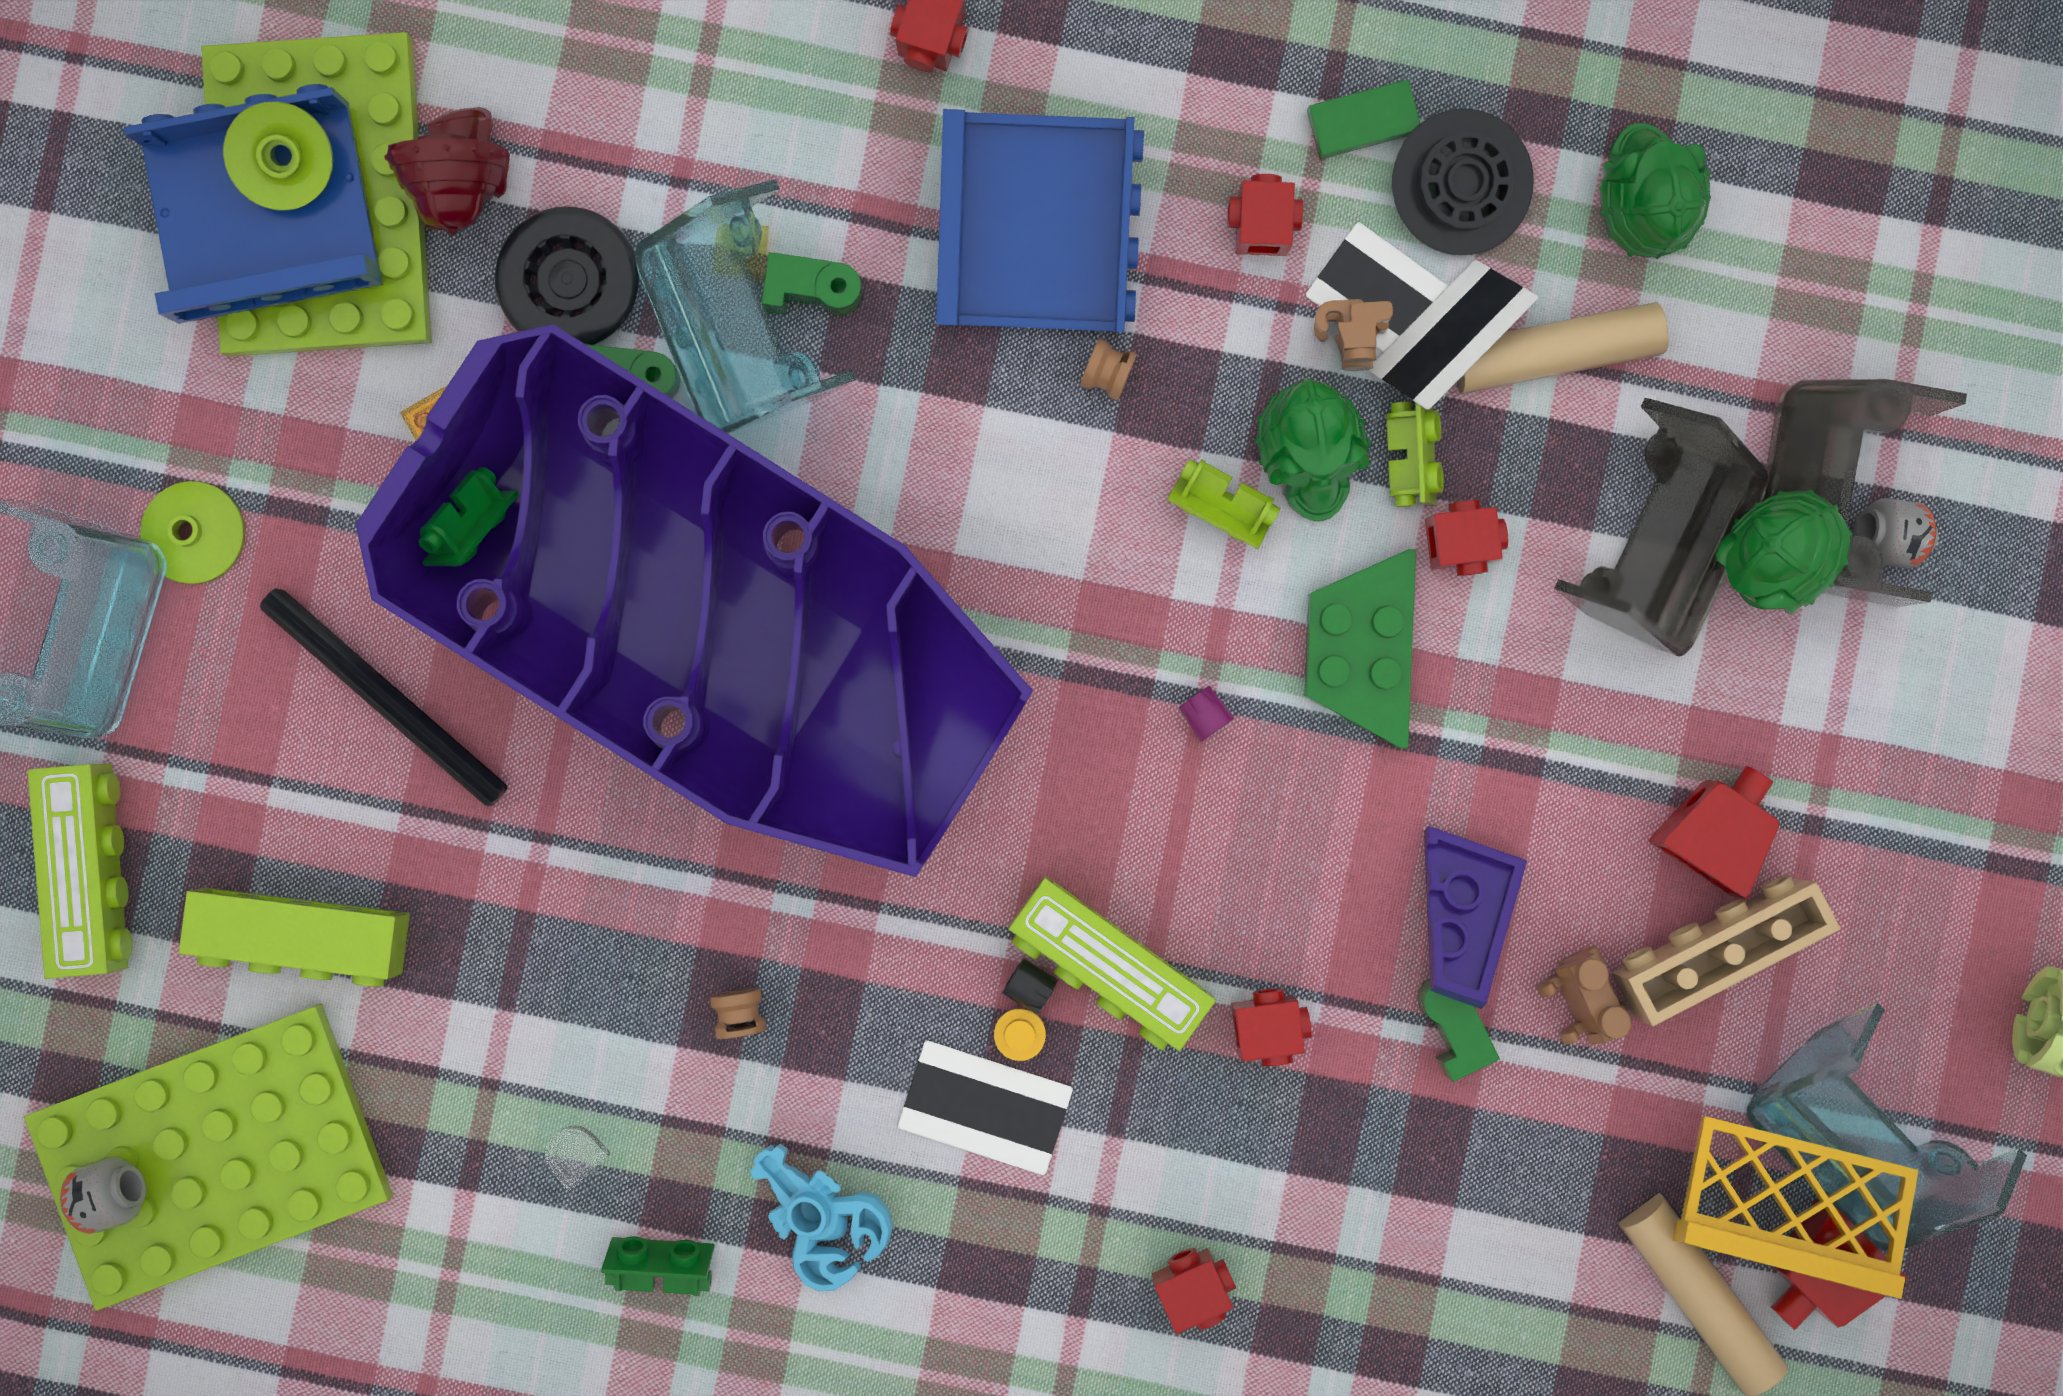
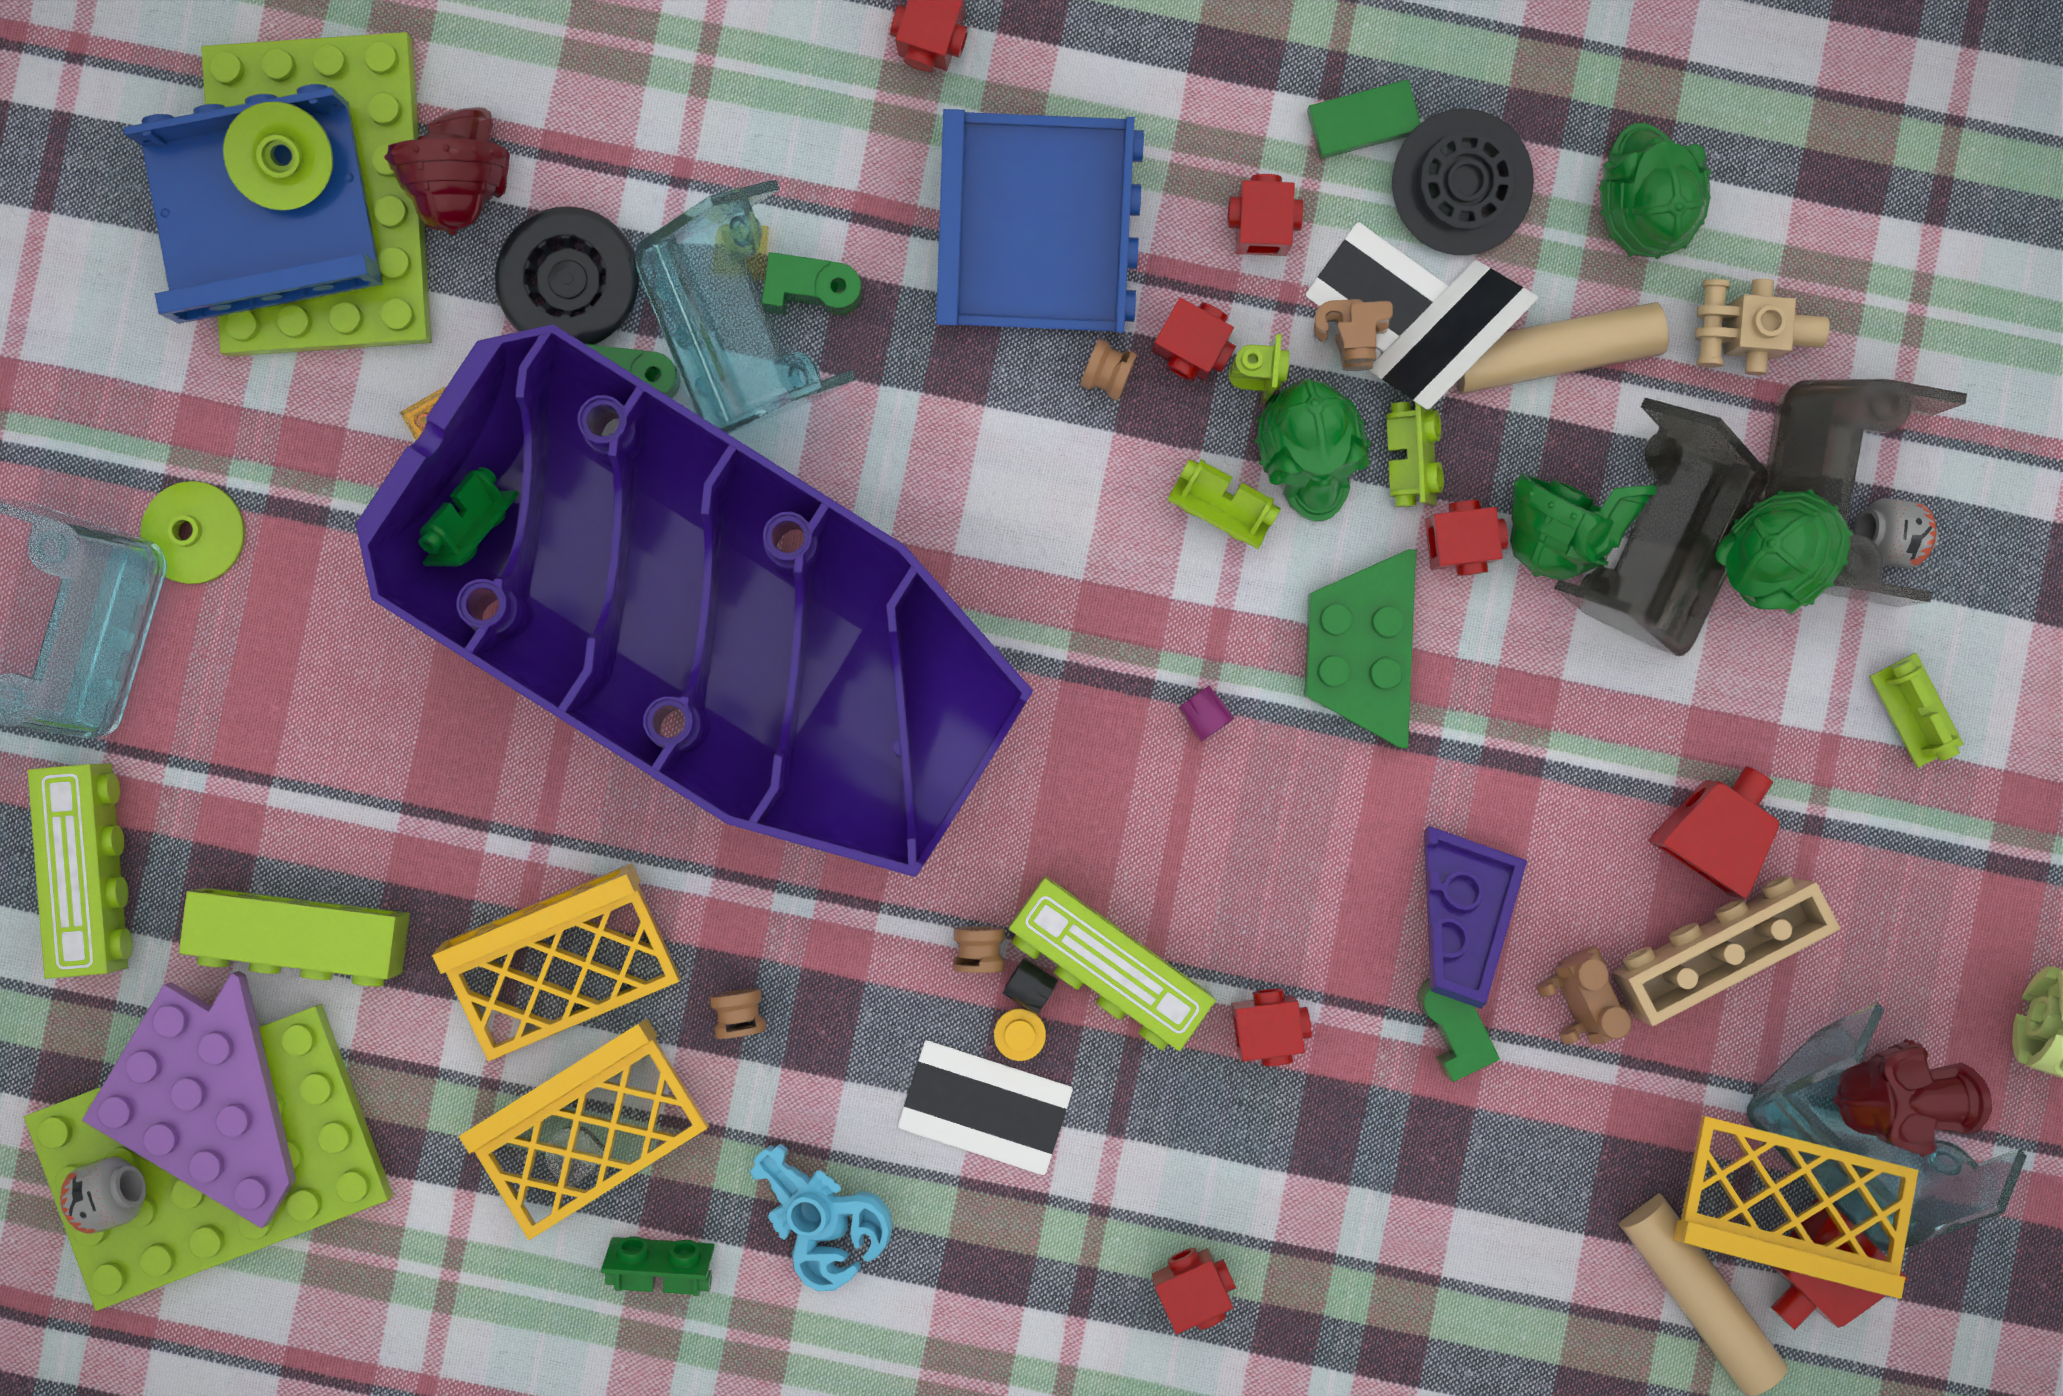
(201, 1100): none -> medium lavender wing
(383, 697): black axle -> none
(541, 921): none -> yellow fence
(559, 1092): none -> yellow fence
(977, 944): none -> medium nougat wheel
(1195, 340): none -> red brick
(1260, 368): none -> lime hinge
(1563, 532): none -> green head
(1755, 328): none -> tan piece
(1907, 1101): none -> dark red head
(1917, 711): none -> lime hinge

